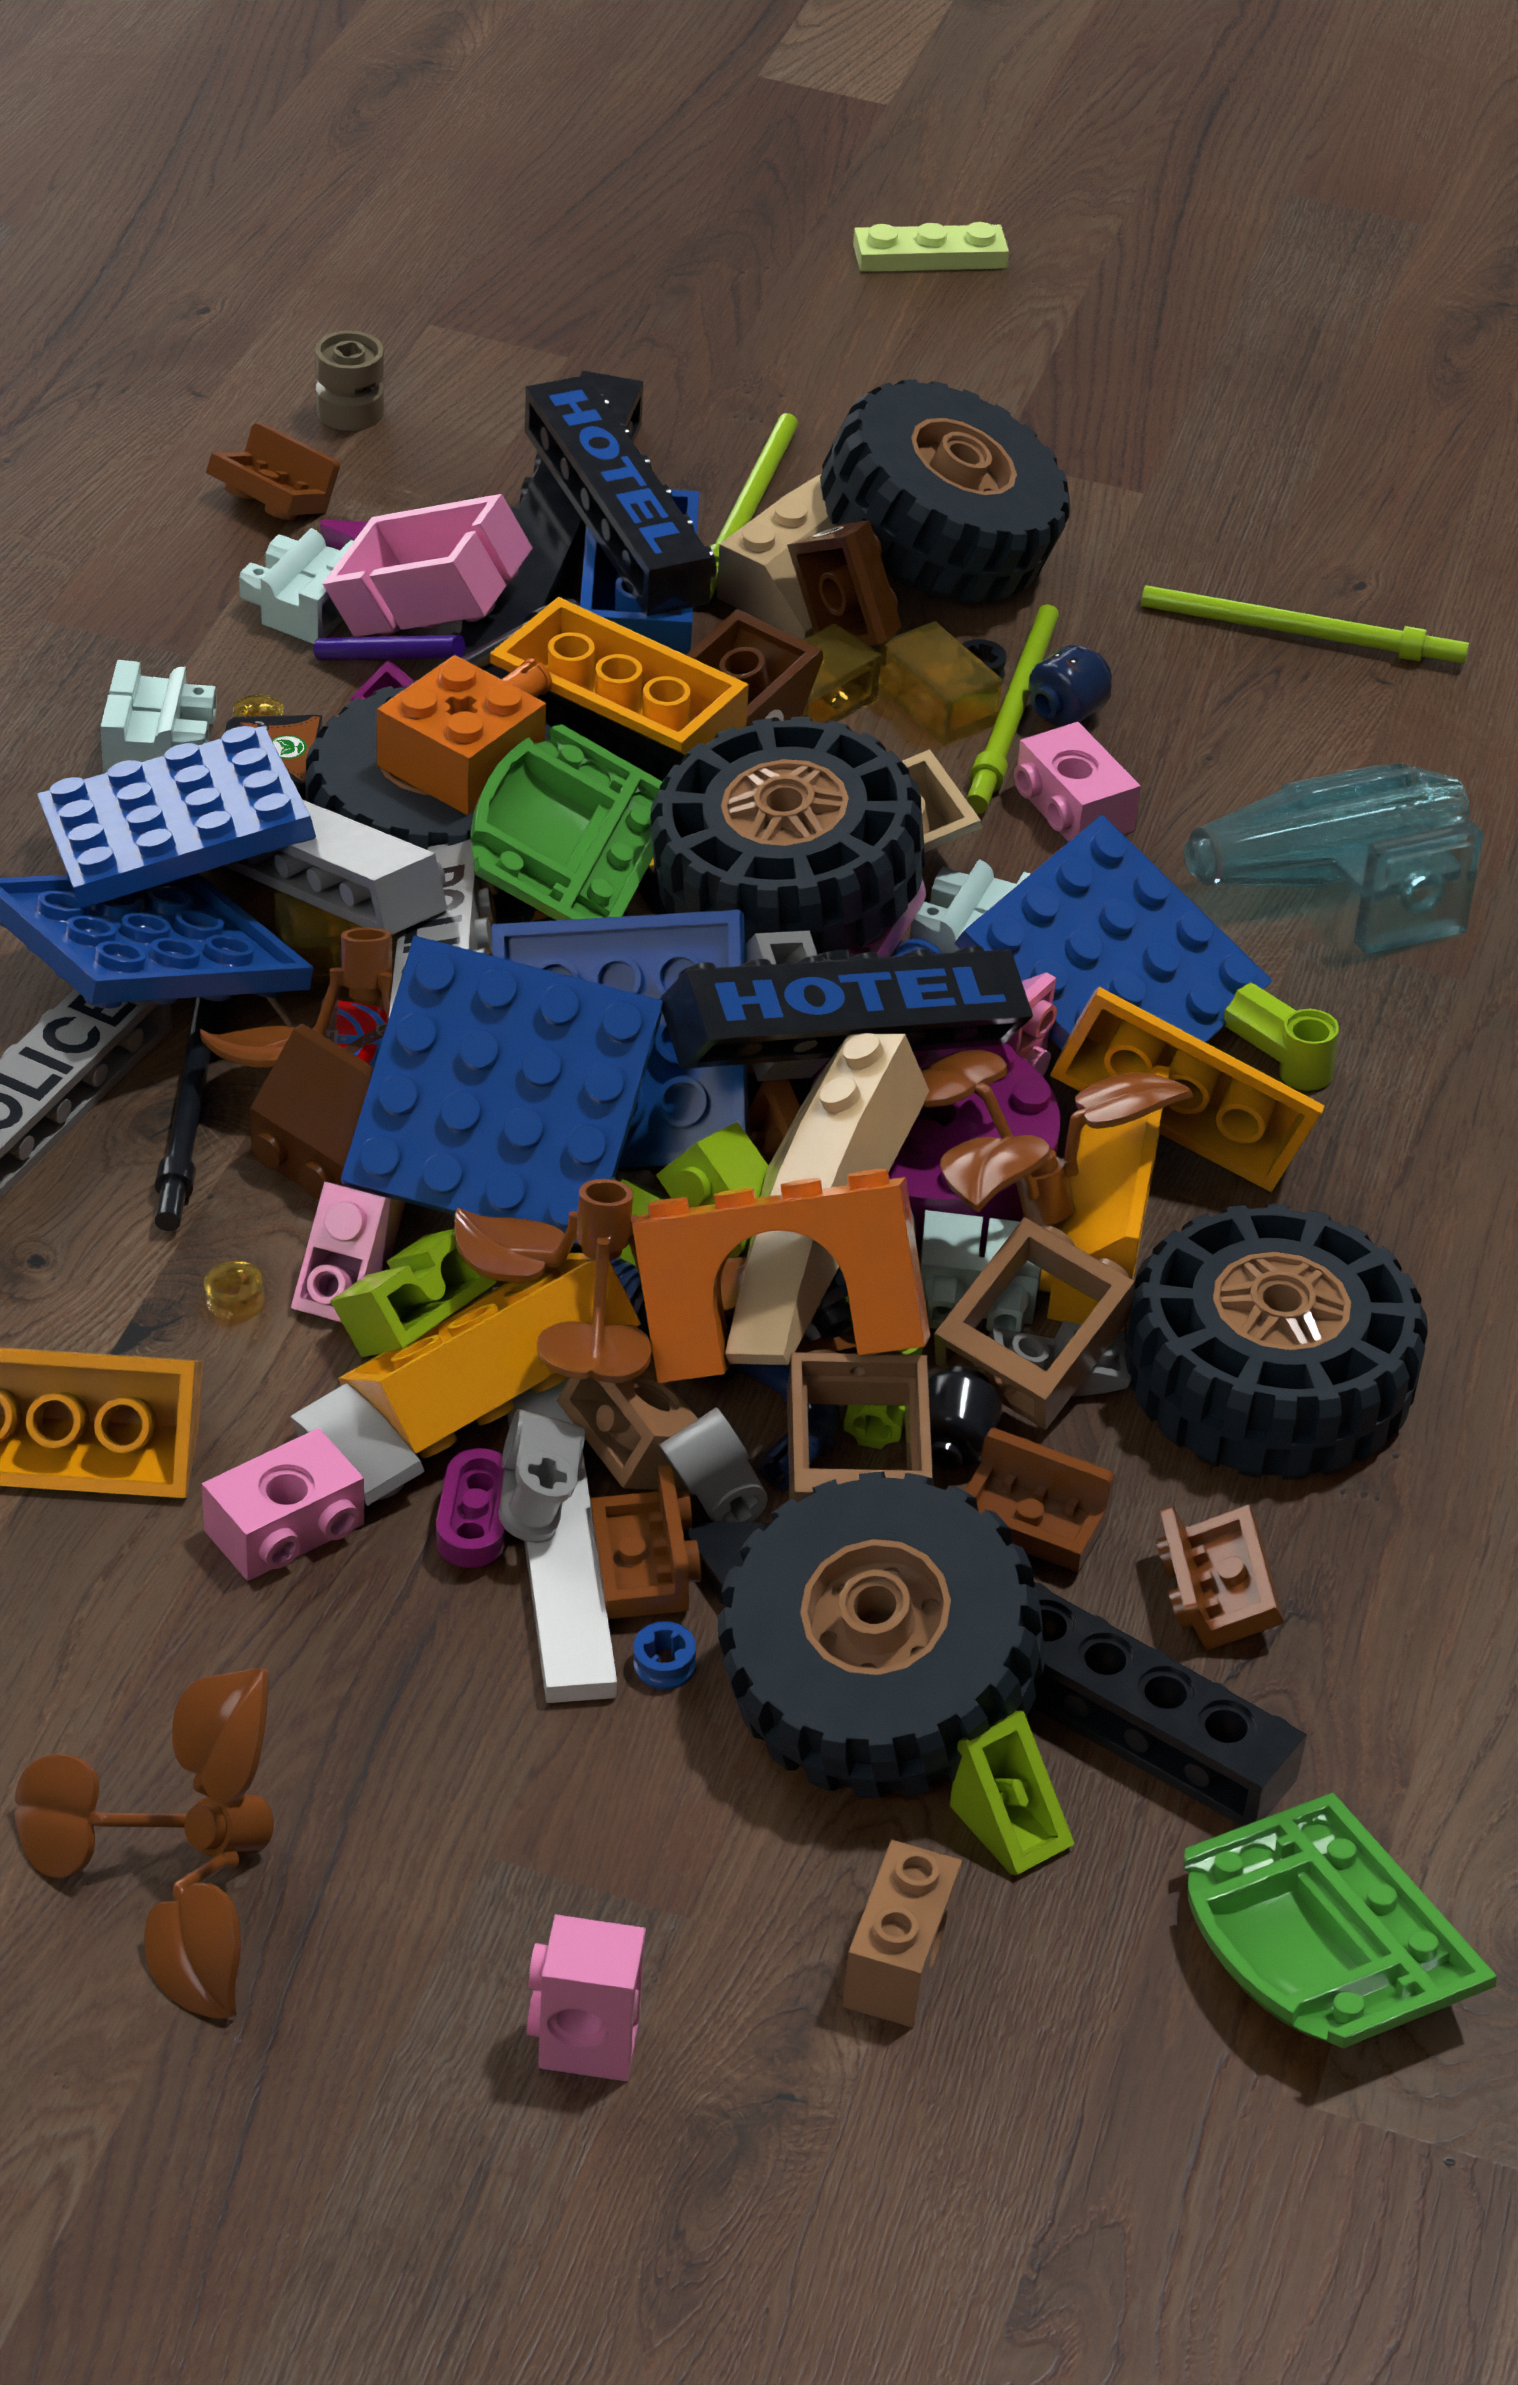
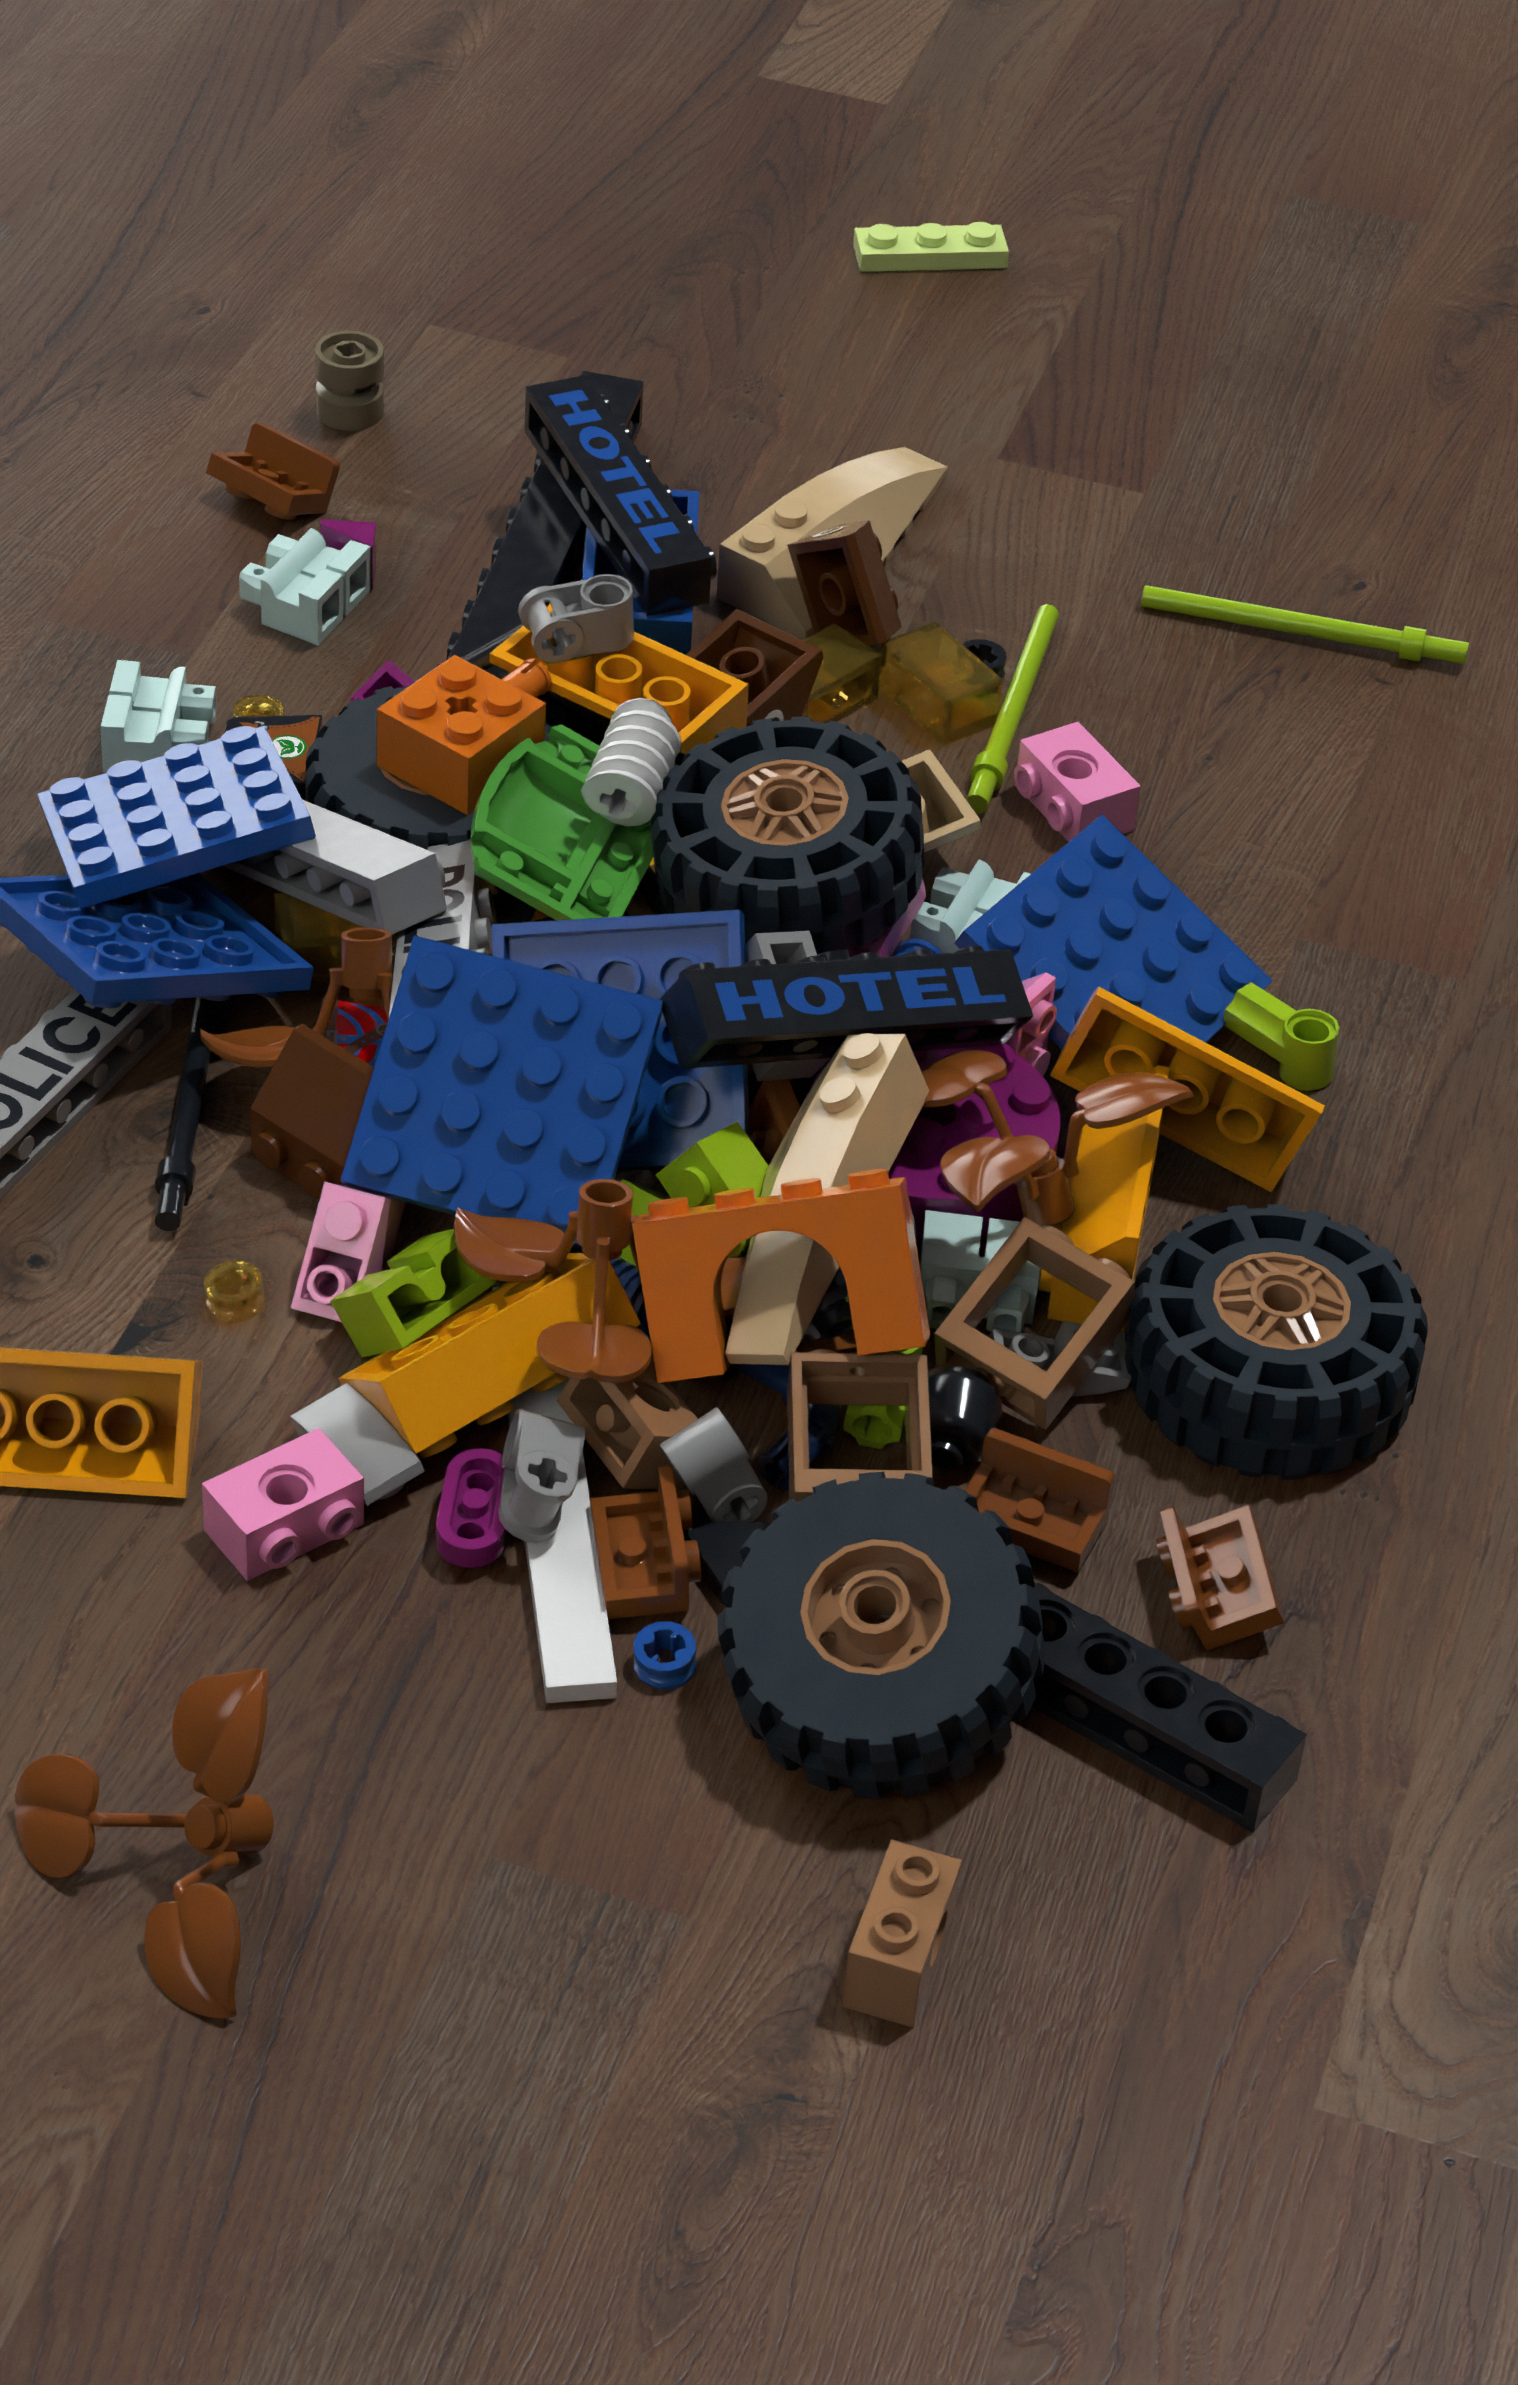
(389, 647): dark purple bar -> none
(428, 566): bright pink piece -> none
(585, 617): none -> light grey piece
(587, 1997): bright pink brick -> none
(632, 763): none -> white piece
(756, 483): lime bar -> none
(950, 490): black wheel -> none
(1009, 1796): lime slope -> none
(1070, 685): dark blue head -> none
(1327, 1925): bright green slope -> none
(1381, 828): clear light blue piece -> none

